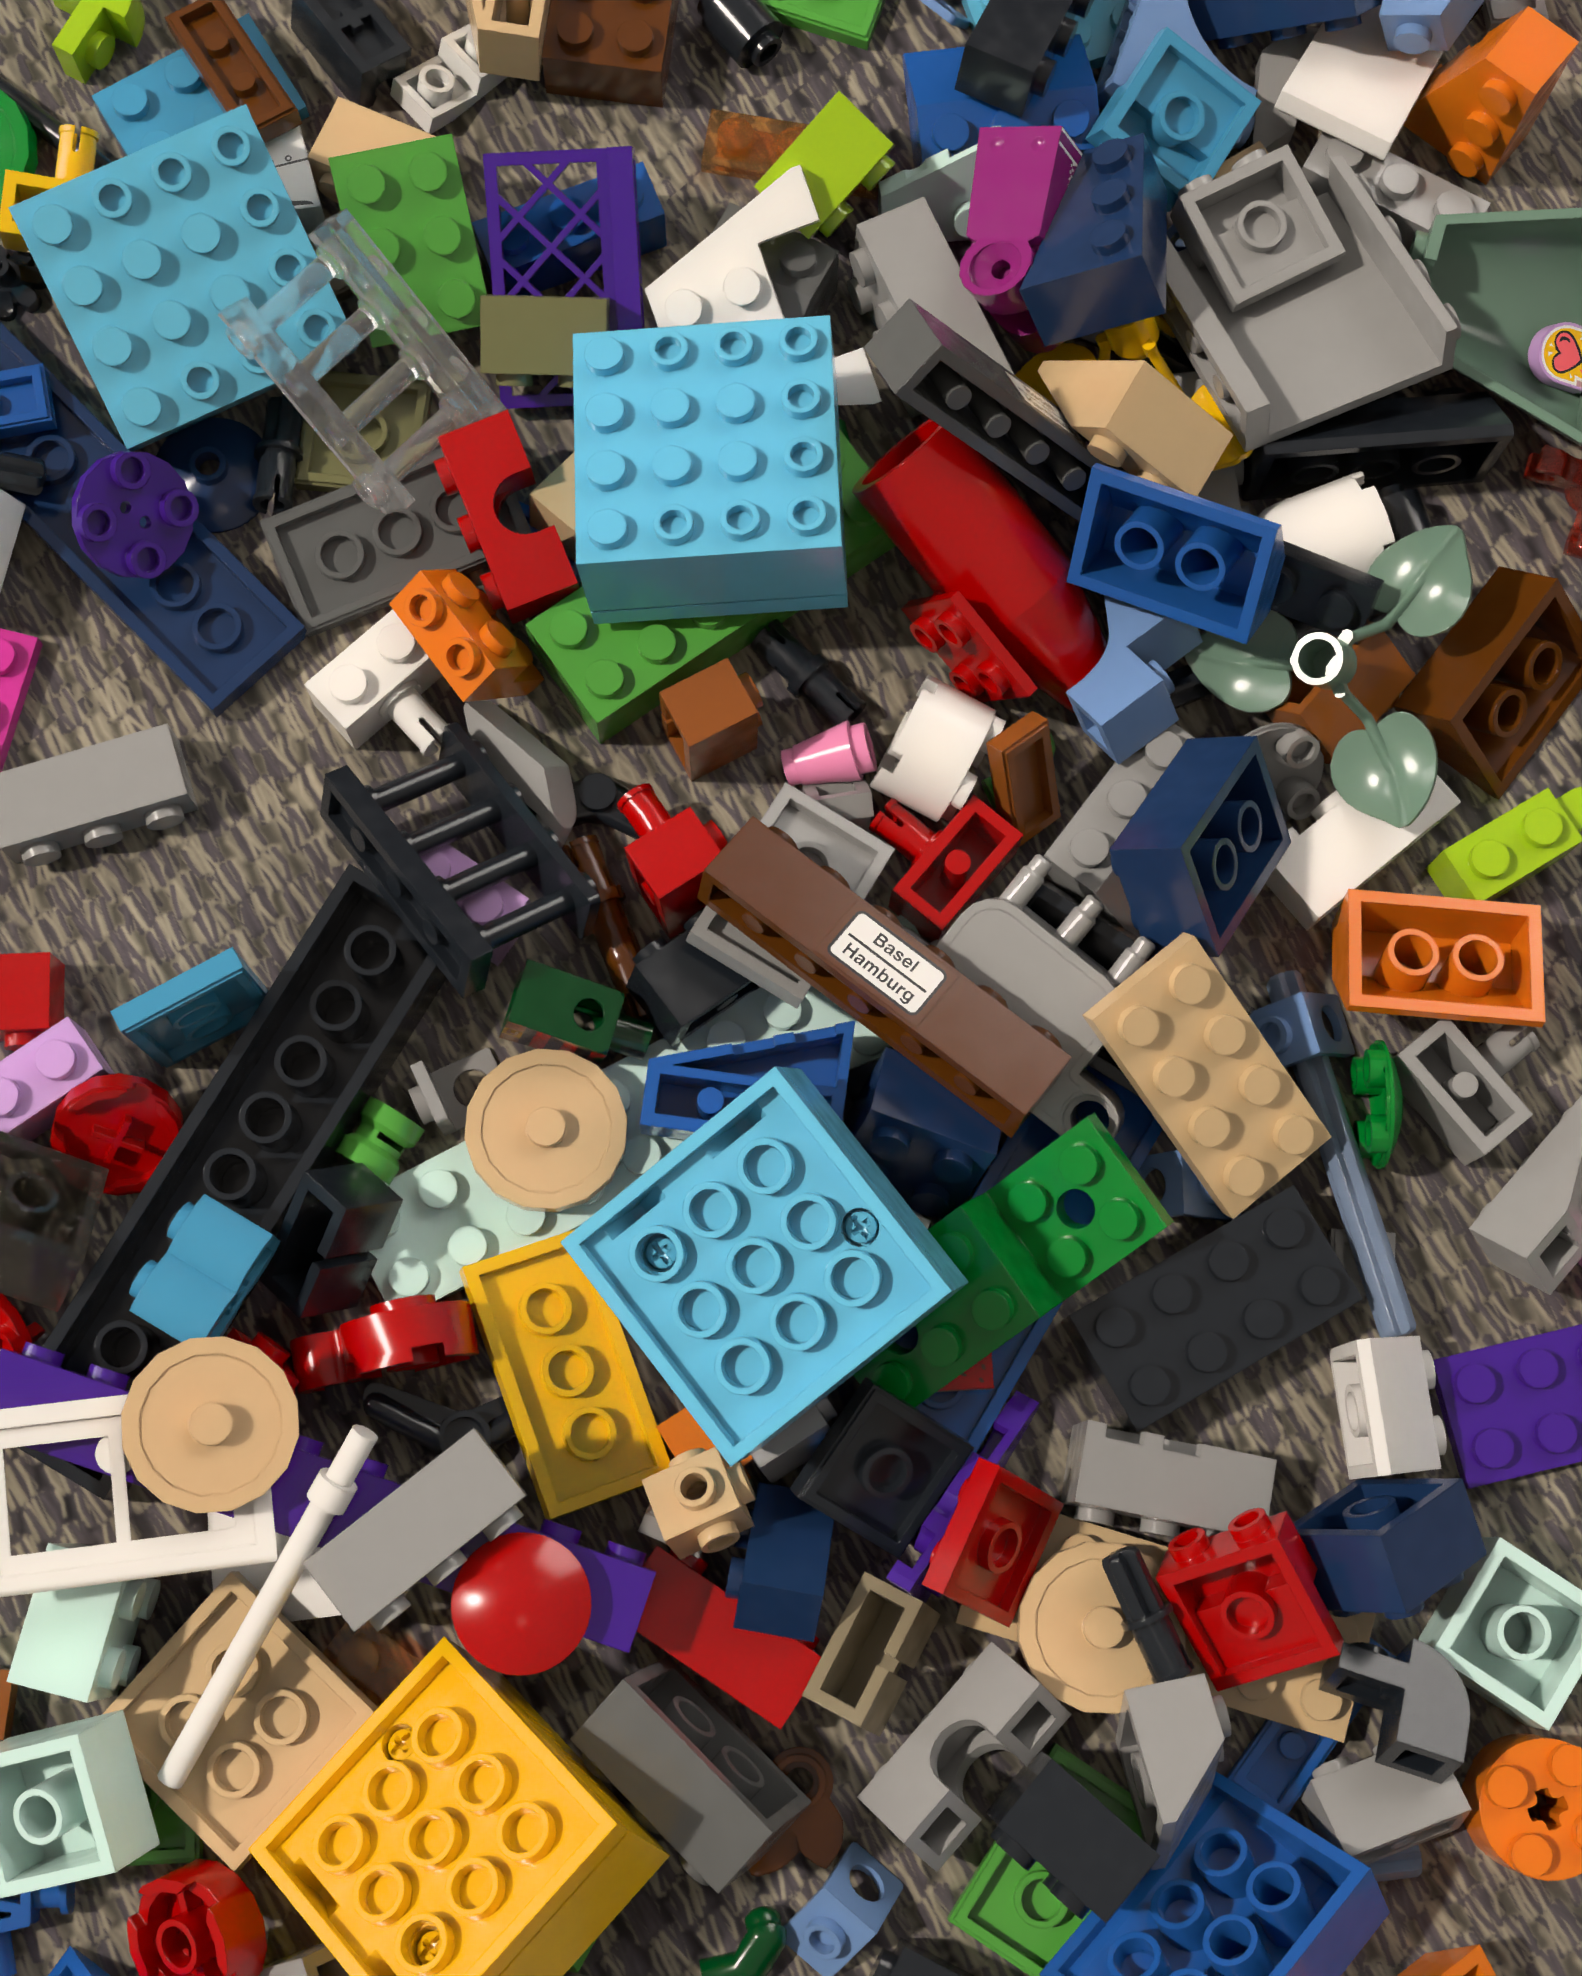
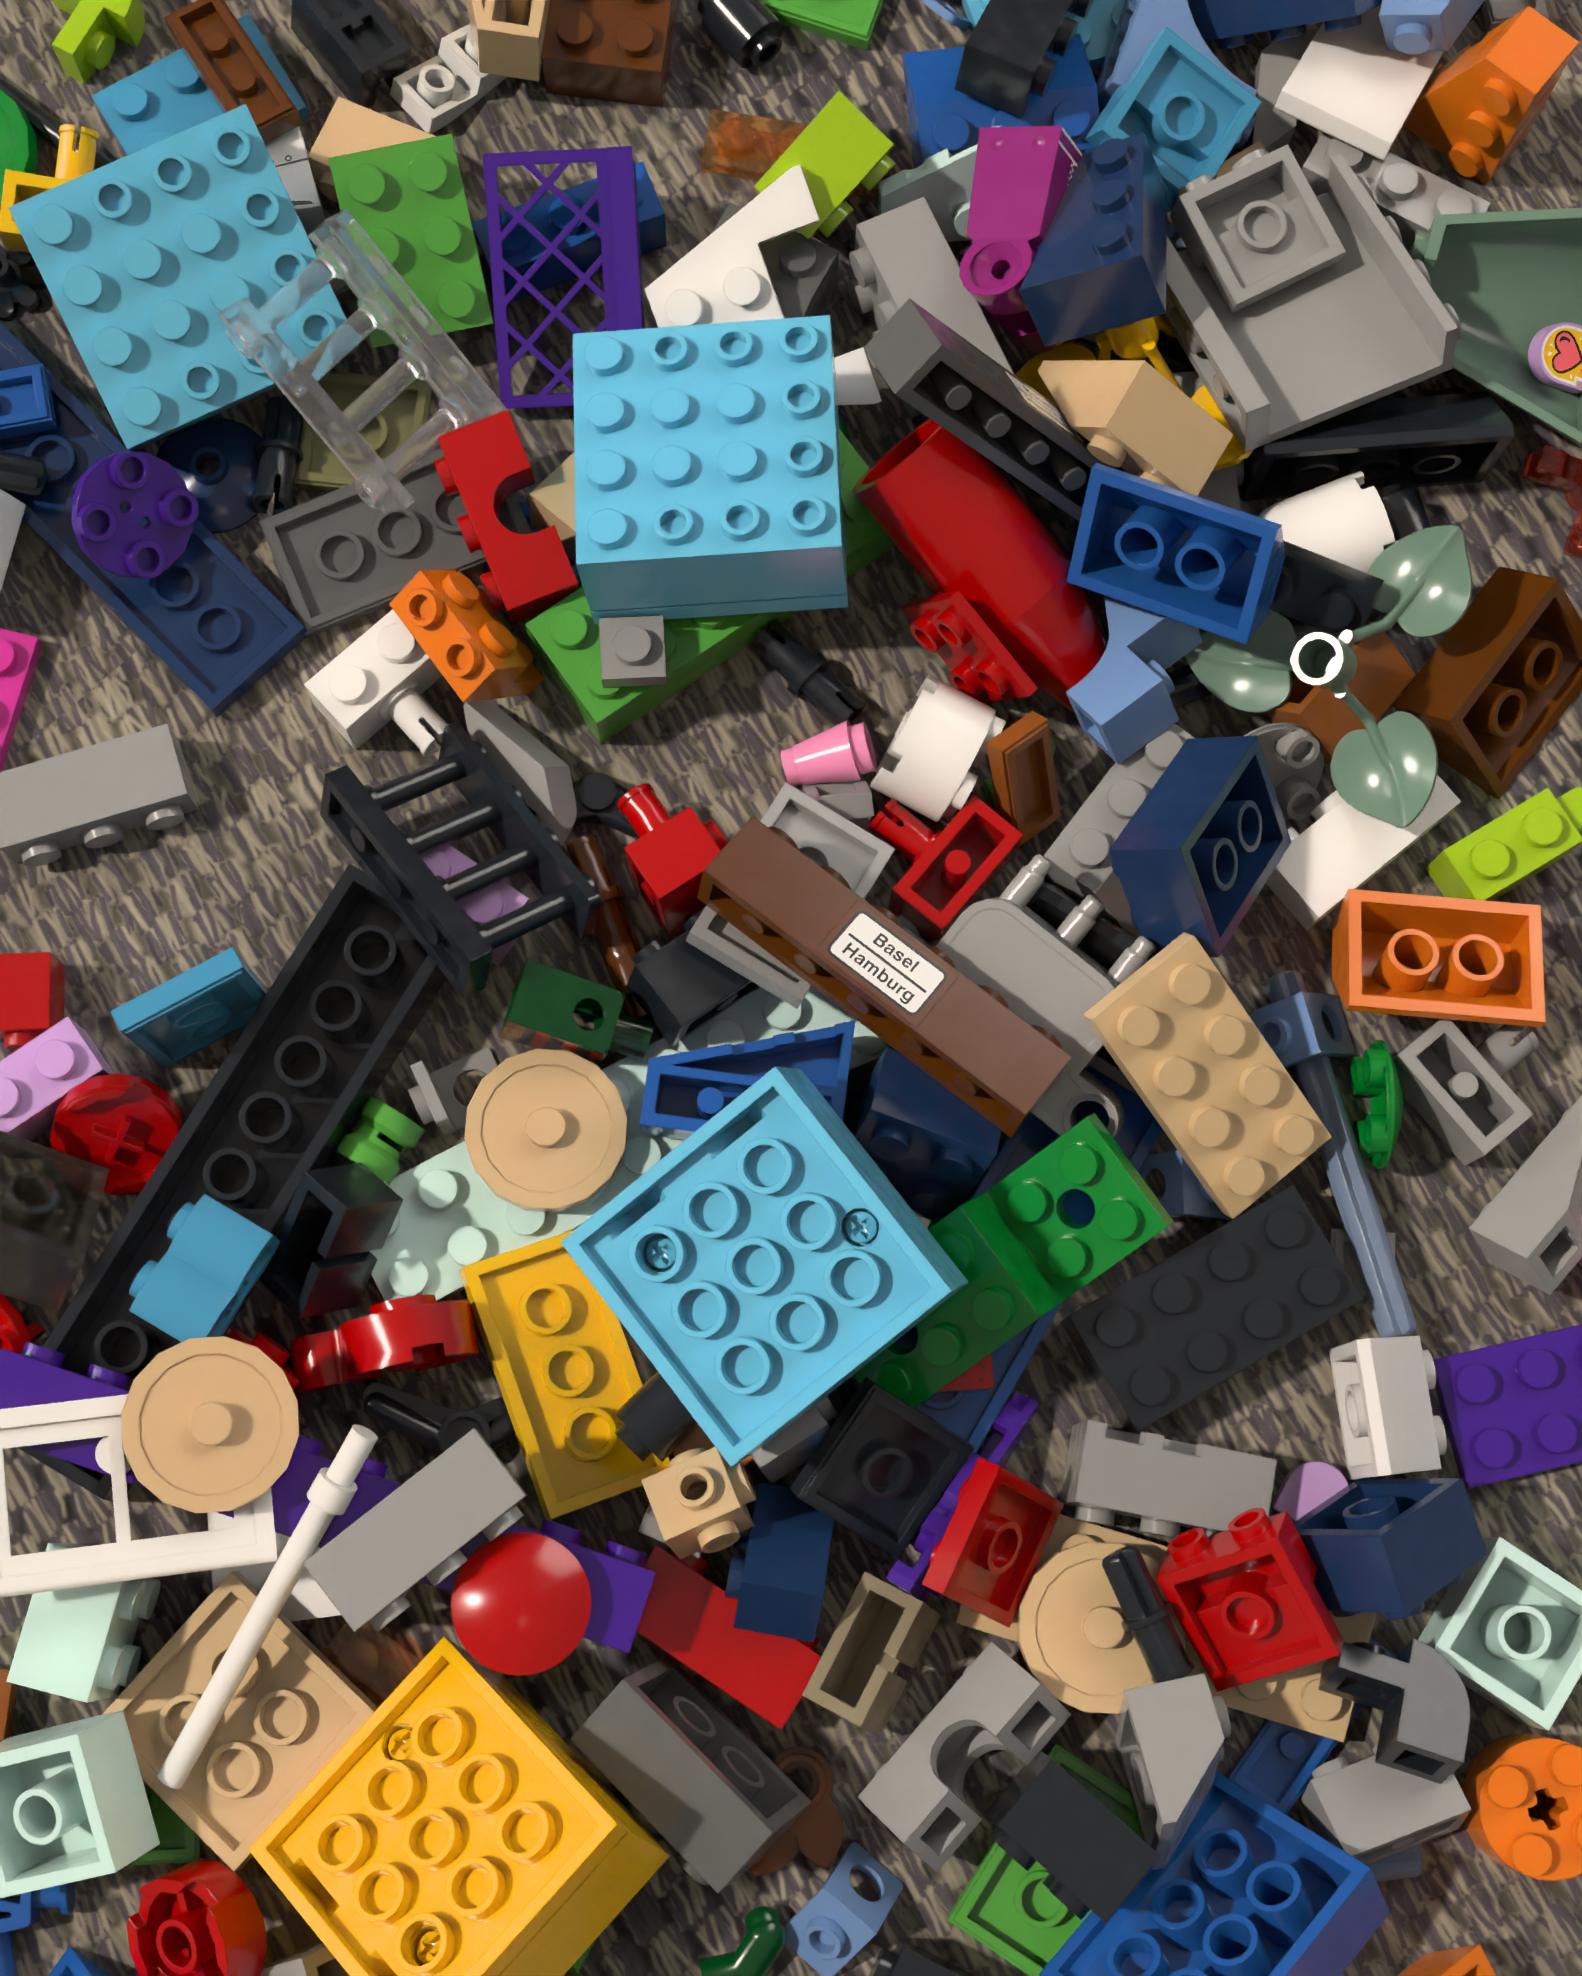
(535, 335): olive brick -> none
(632, 651): none -> light grey plate
(654, 1420): none -> black brick
(711, 718): dark orange piece -> none
(1307, 1488): none -> lavender tile

